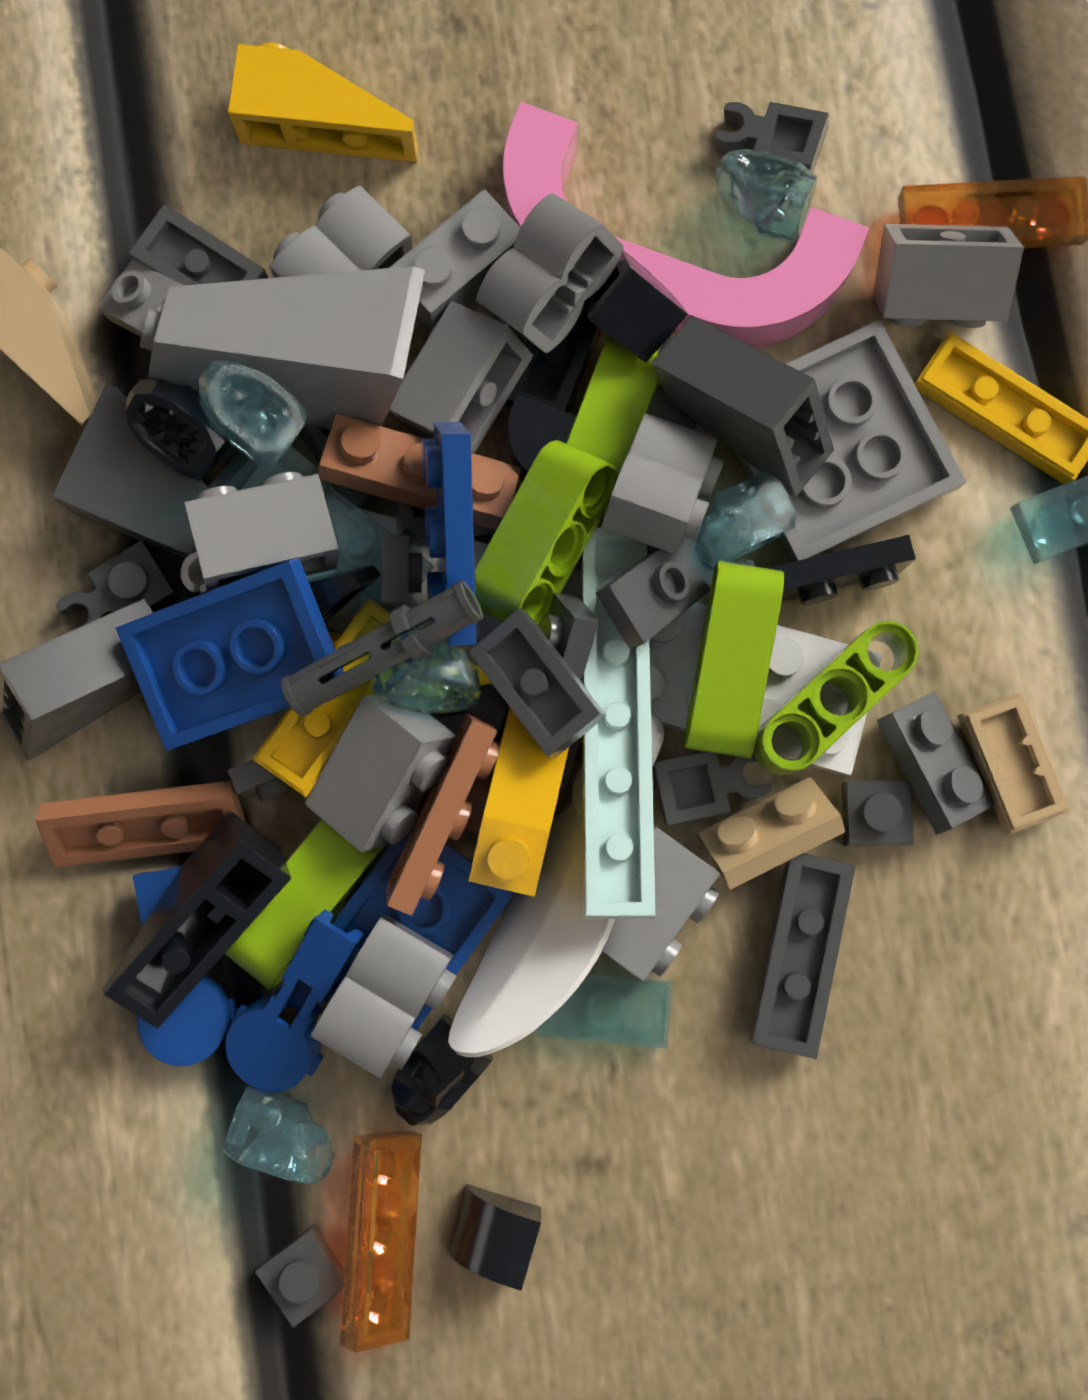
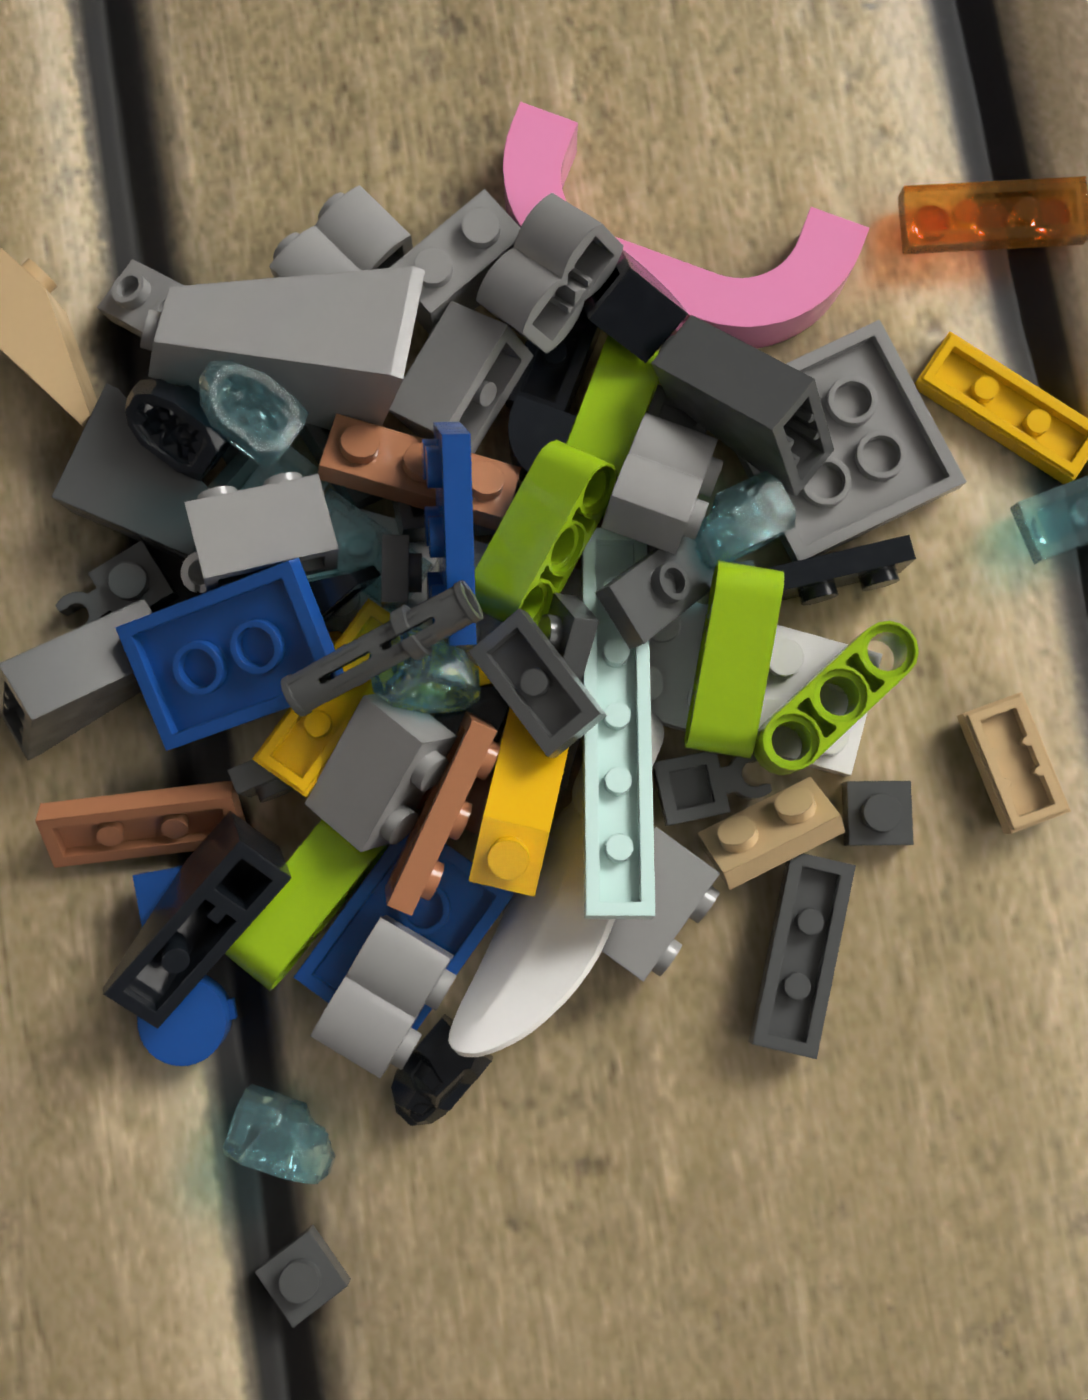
(190, 253): dark grey plate -> none
(268, 1049): blue piece -> none
(302, 105): yellow slope -> none
(380, 1240): clear orange plate -> none
(495, 1236): black brick -> none
(614, 1012): clear light blue plate -> none
(767, 191): clear light blue rock -> none
(783, 131): dark grey plate -> none
(936, 763): dark grey plate -> none
(946, 274): light grey brick -> none

